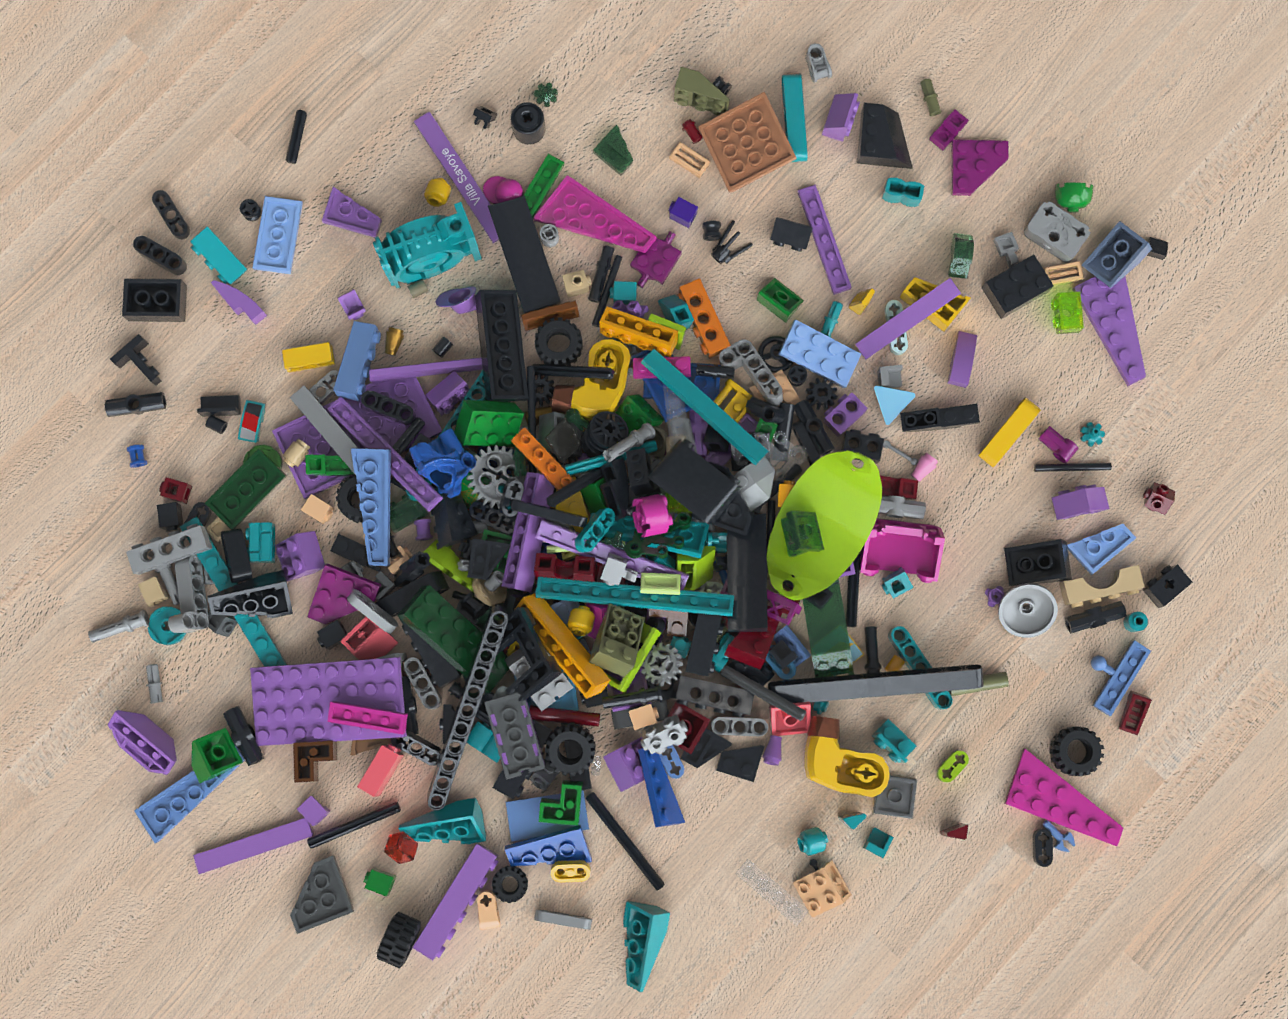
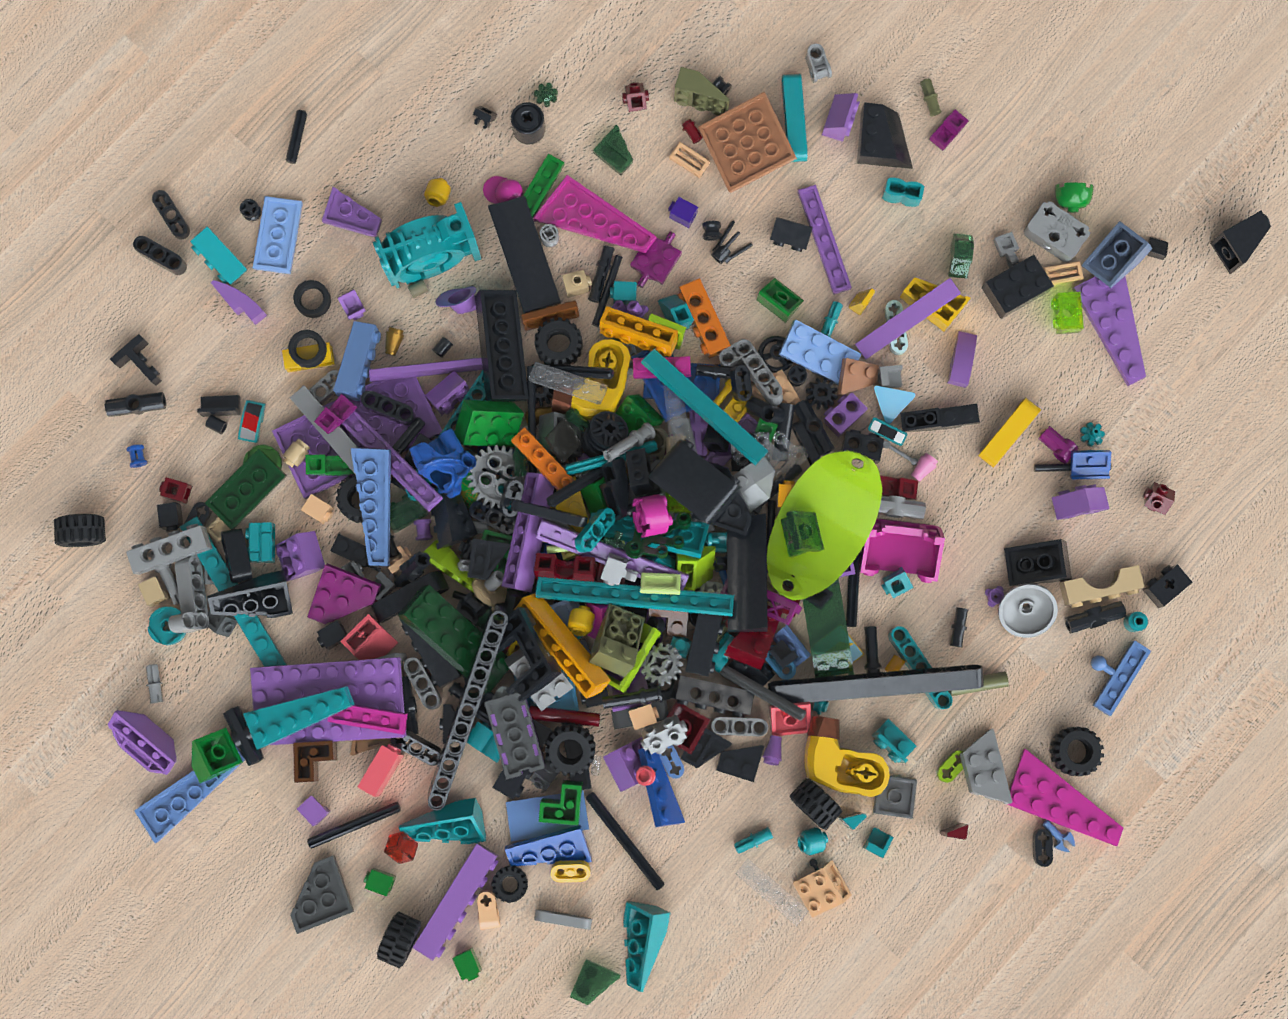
(79, 530): none -> black tyre
(128, 624): light grey pin -> none
(154, 300): black brick -> none
(253, 845): medium lavender tile -> none
(284, 719): none -> teal wing
(296, 338): none -> black tyre
(310, 284): none -> black tyre
(335, 415): none -> magenta slope
(372, 611): light grey beam -> none
(457, 172): medium lavender tile -> none
(467, 965): none -> green brick
(567, 383): none -> clear plate
(592, 982): none -> clear green wing
(635, 97): none -> dark red brick
(645, 775): none -> coral plate
(741, 383): none -> black beam
(753, 840): none -> teal axle
(815, 803): none -> black tyre
(856, 375): none -> nougat wing
(887, 431): none -> slope
(959, 627): none -> black pin
(975, 163): magenta plate -> none
(985, 769): none -> light grey wing
(1090, 464): none -> plate
(1100, 548): light blue wing -> none
(1146, 701): dark red slope -> none
(1240, 241): none -> black slope

